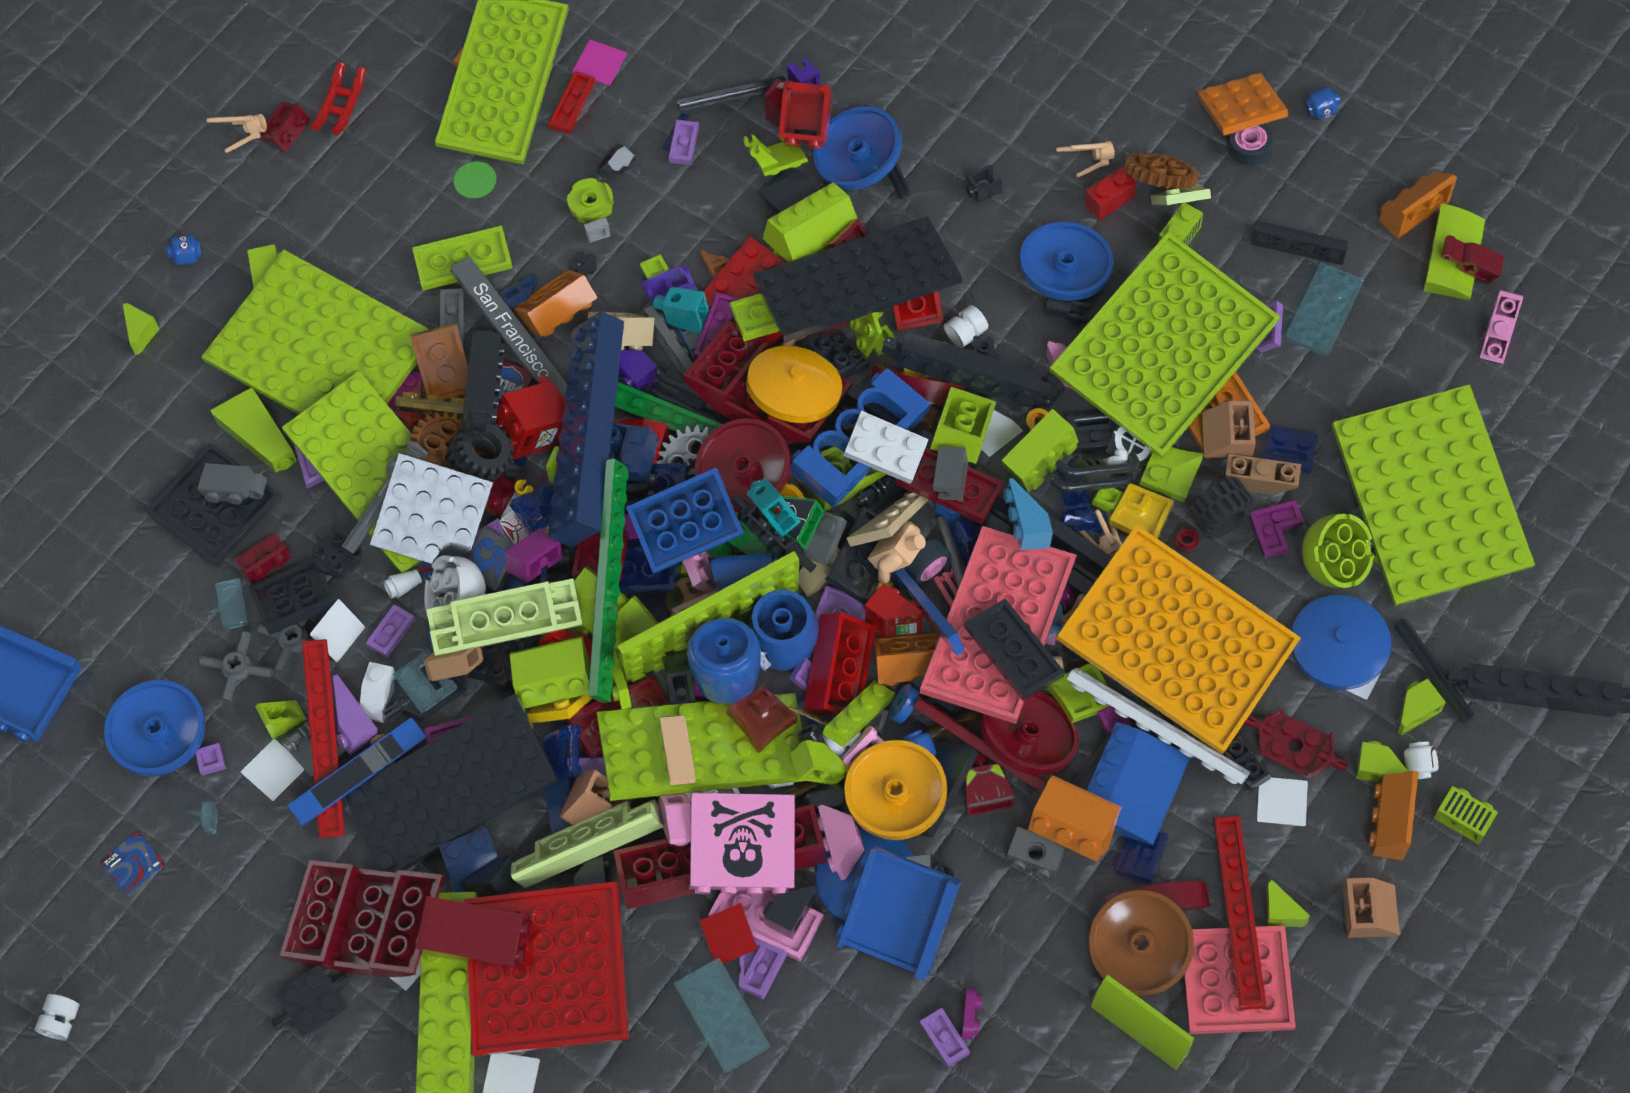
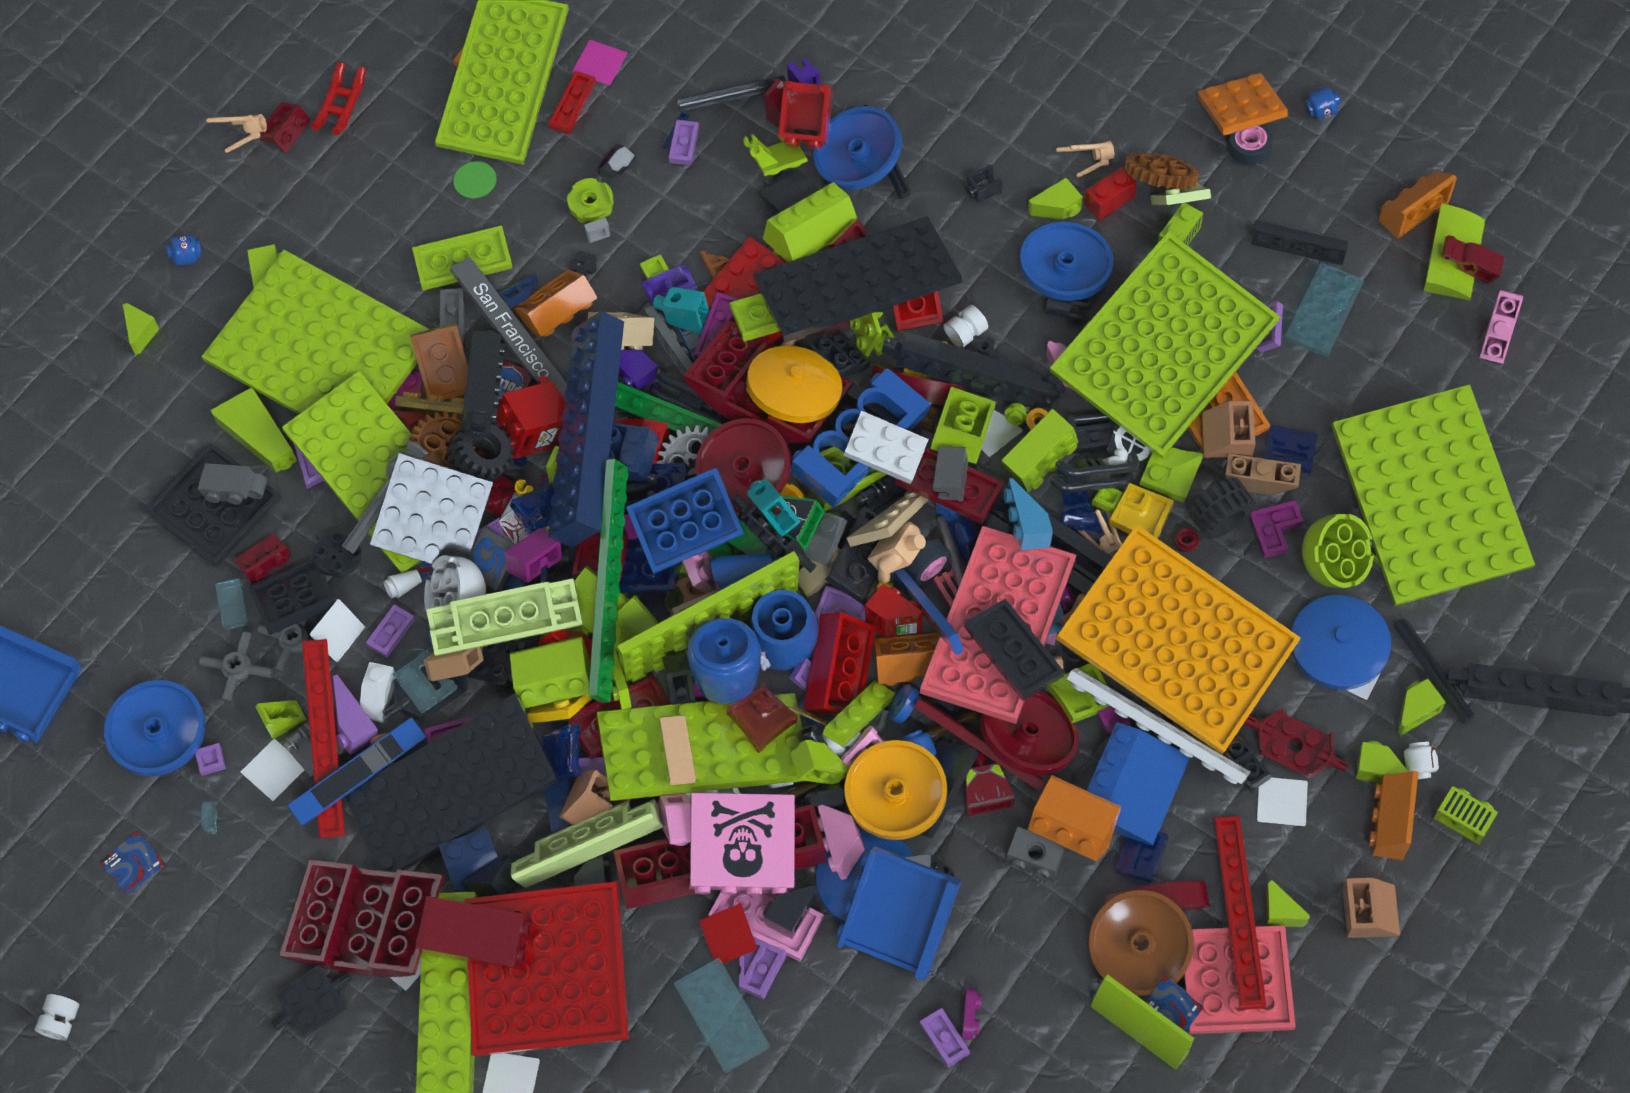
(1015, 414): none -> lime plate
(1056, 202): none -> lime slope
(1174, 1003): none -> sticker

